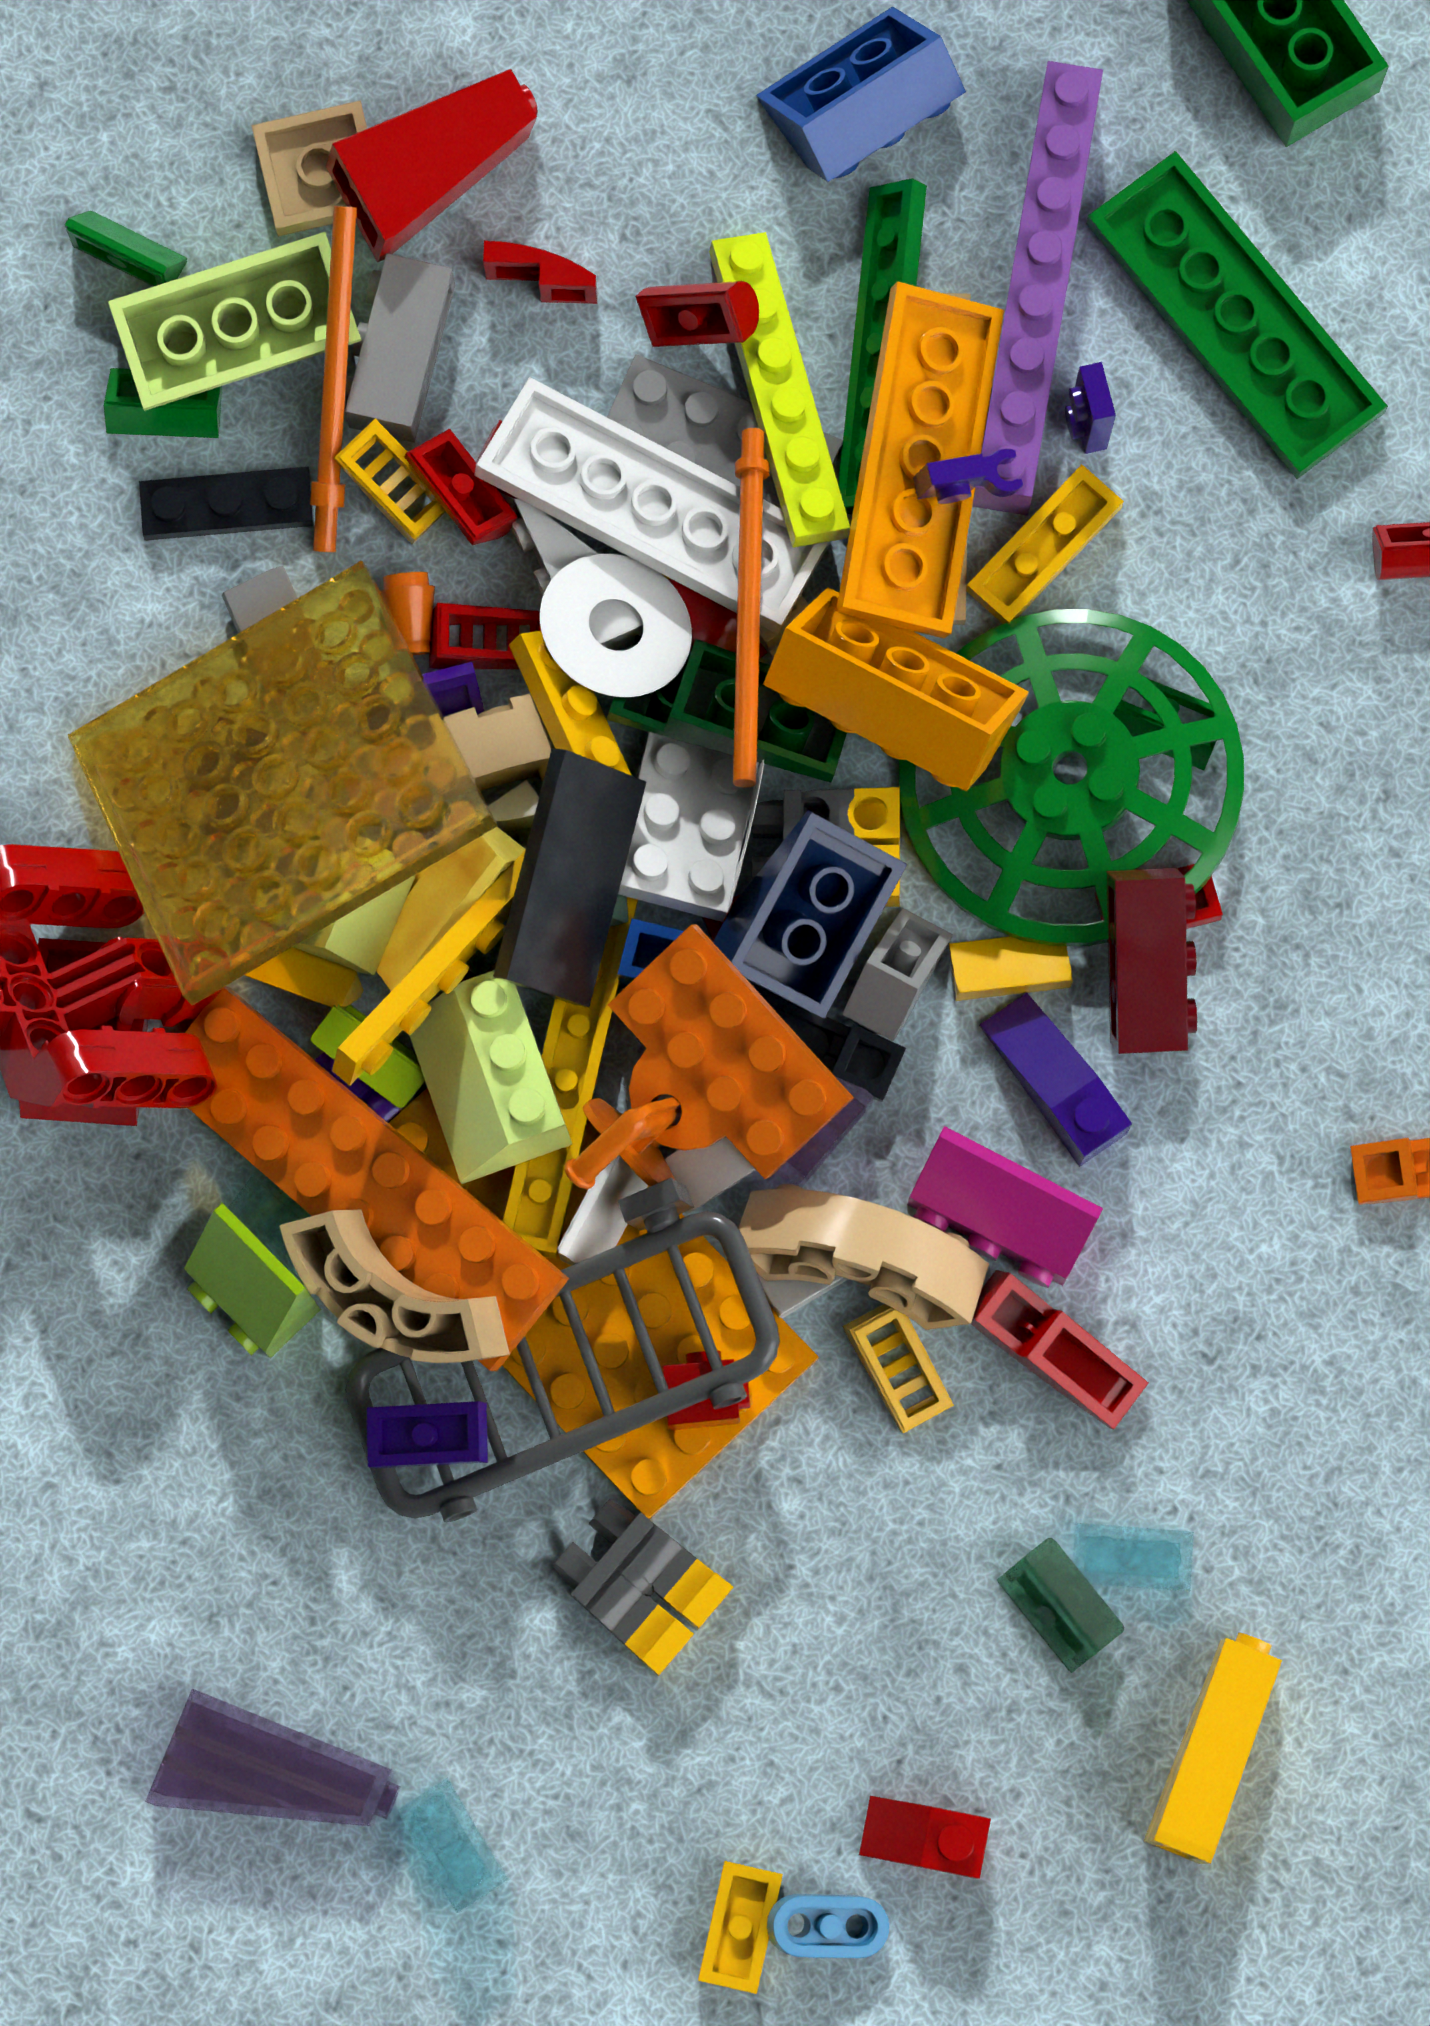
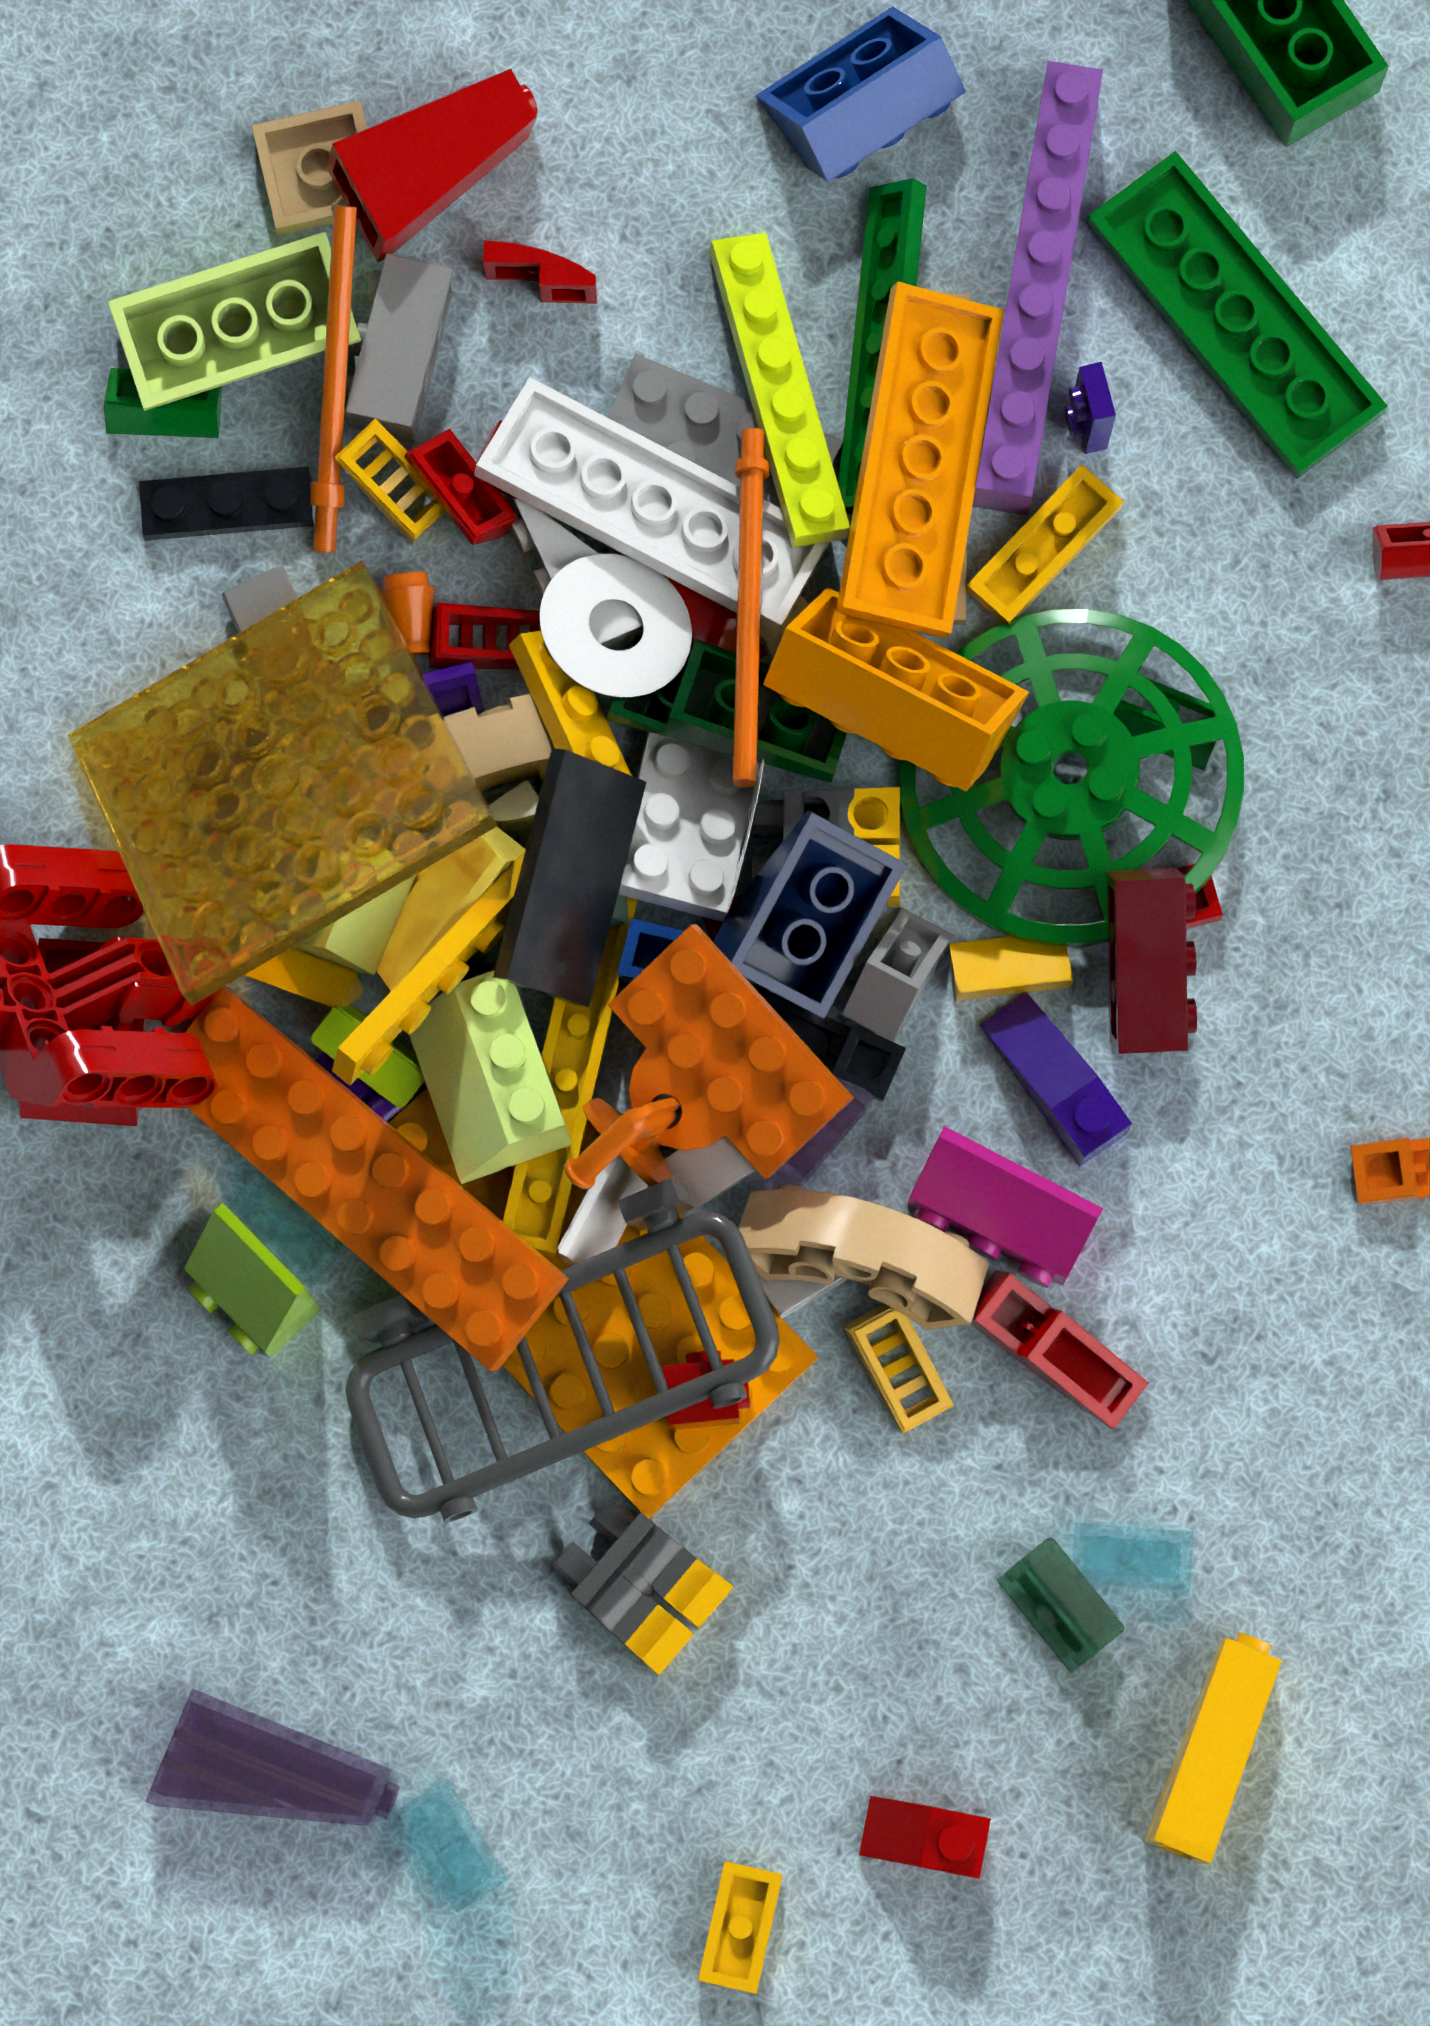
(124, 248): green slope -> none
(382, 1306): tan brick -> none
(427, 1434): dark purple plate -> none
(699, 313): red brick -> none
(825, 1926): dark azure plate -> none
(956, 477): dark purple plate -> none

